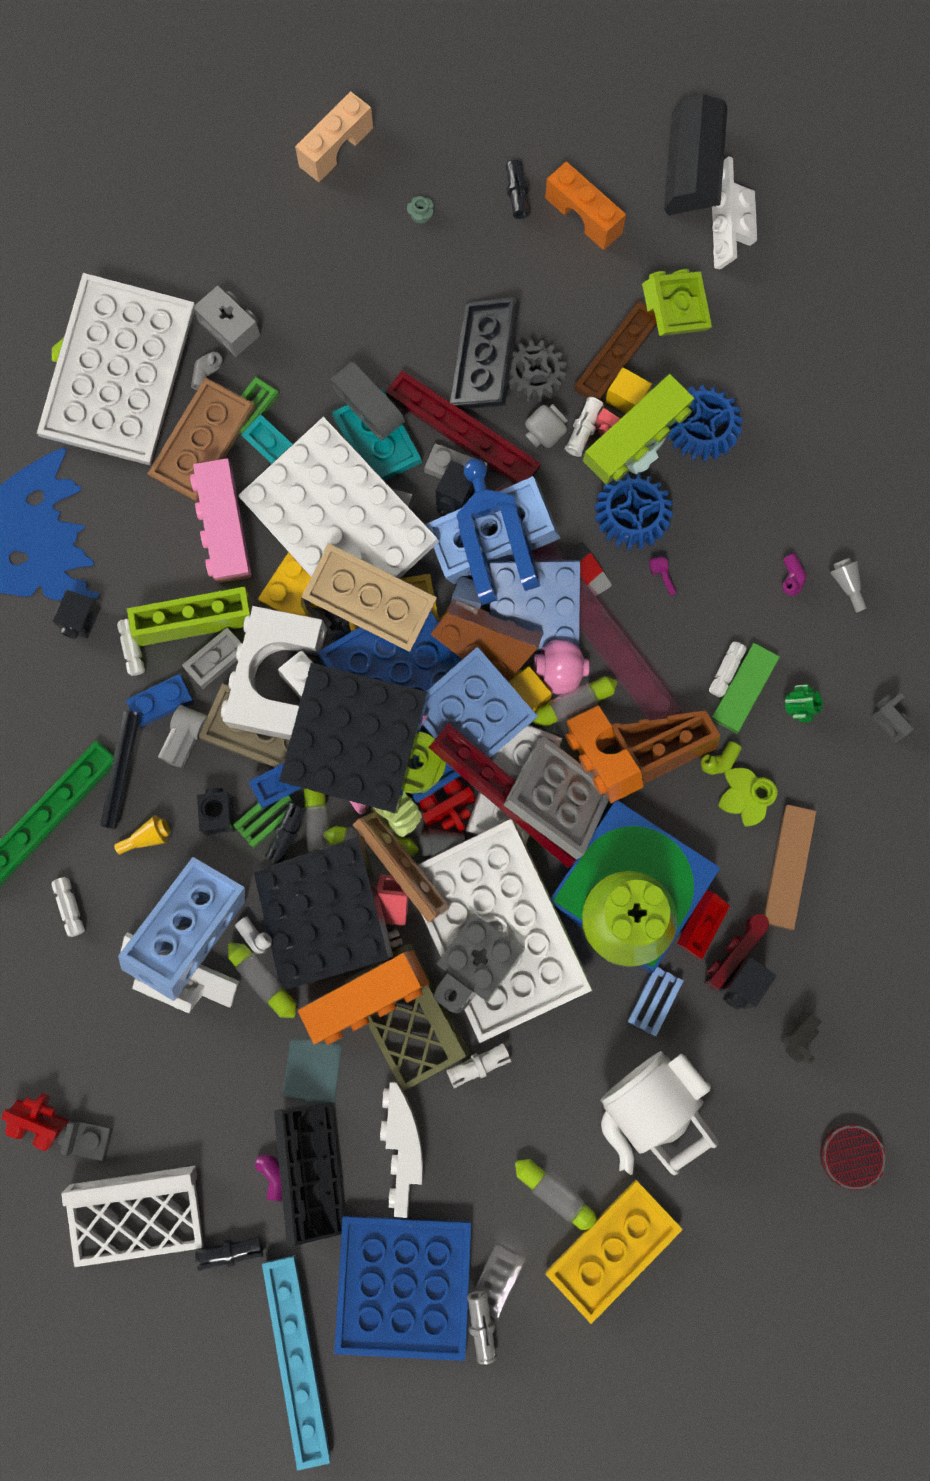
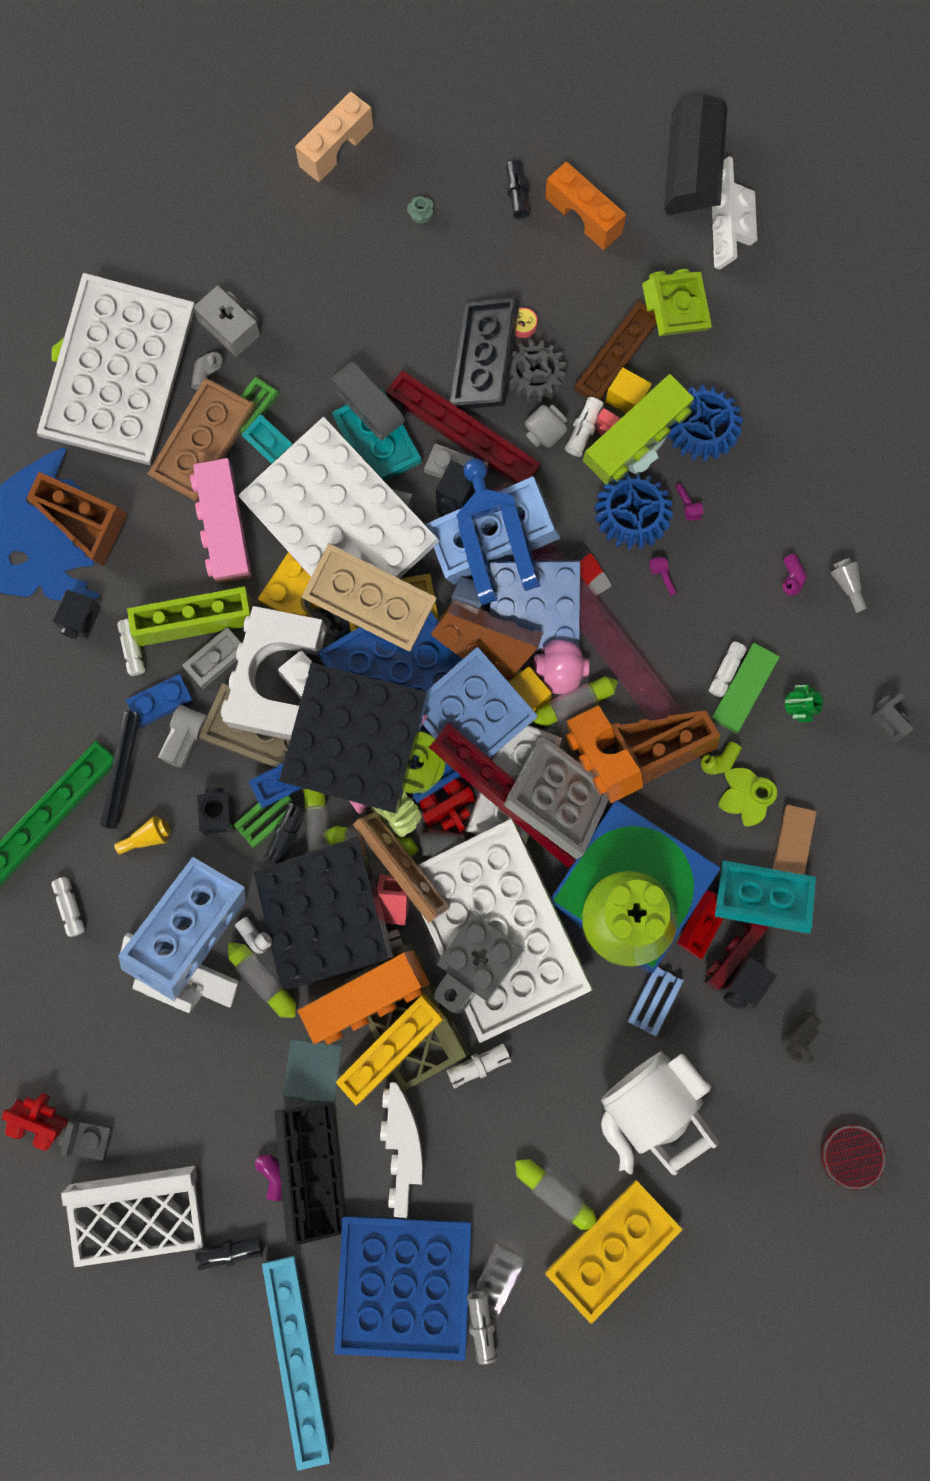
(82, 517): none -> dark orange wedge
(390, 1049): none -> yellow plate
(526, 323): none -> tile
(691, 510): none -> magenta hand
(766, 897): none -> teal plate

